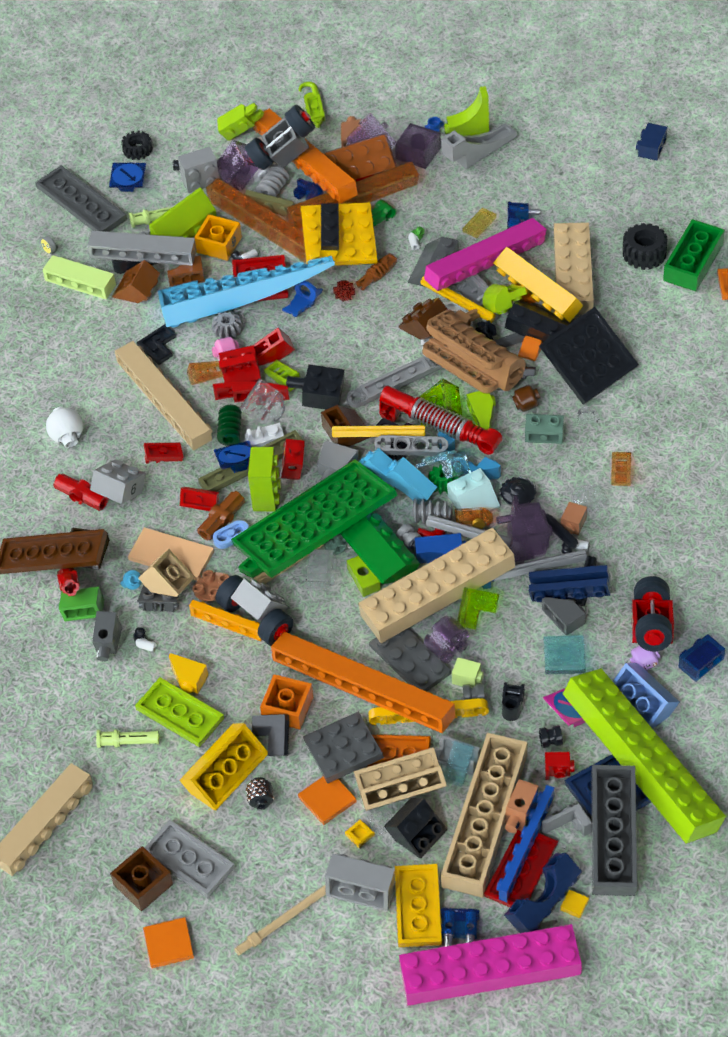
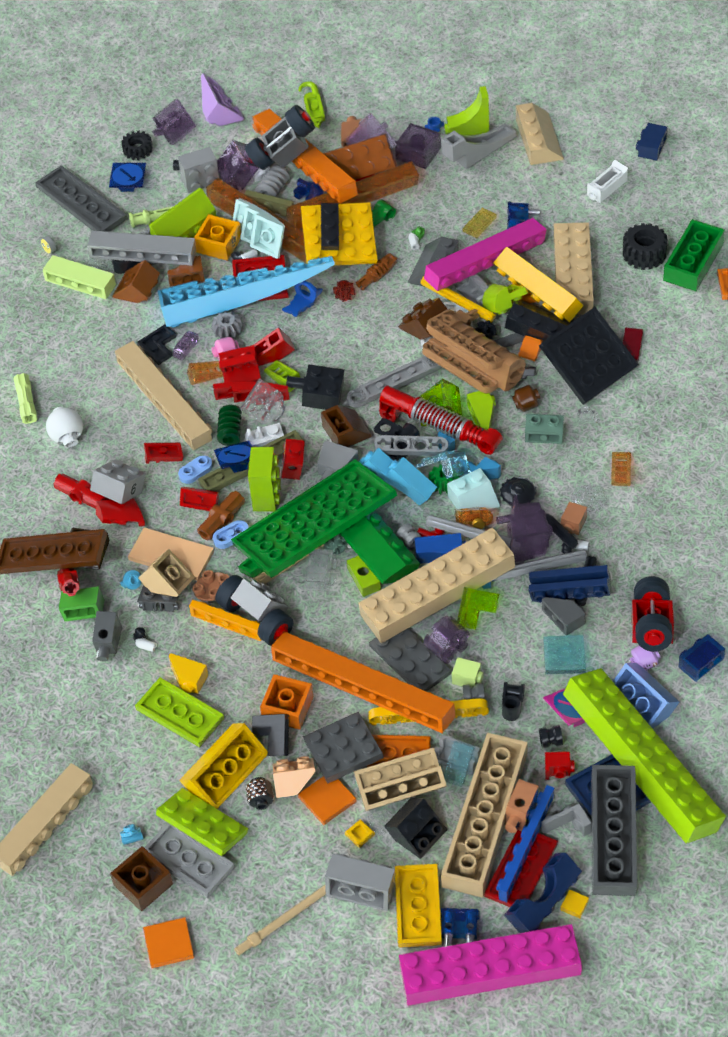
(25, 398): none -> yellowish green axle
(114, 512): none -> red slope
(116, 738): yellowish green pin -> none
(131, 834): none -> medium azure plate
(173, 122): none -> clear purple bracket
(185, 345): none -> clear purple beam
(196, 469): none -> light blue plate
(202, 821): none -> lime plate
(216, 104): none -> lavender wedge
(238, 120): lime hinge -> none
(259, 228): none -> light aqua slope
(292, 775): none -> light nougat slope
(376, 431): yellow axle -> none
(421, 511): light grey piece -> none
(537, 134): none -> tan slope
(607, 182): none -> white window
(632, 341): none -> dark red tile

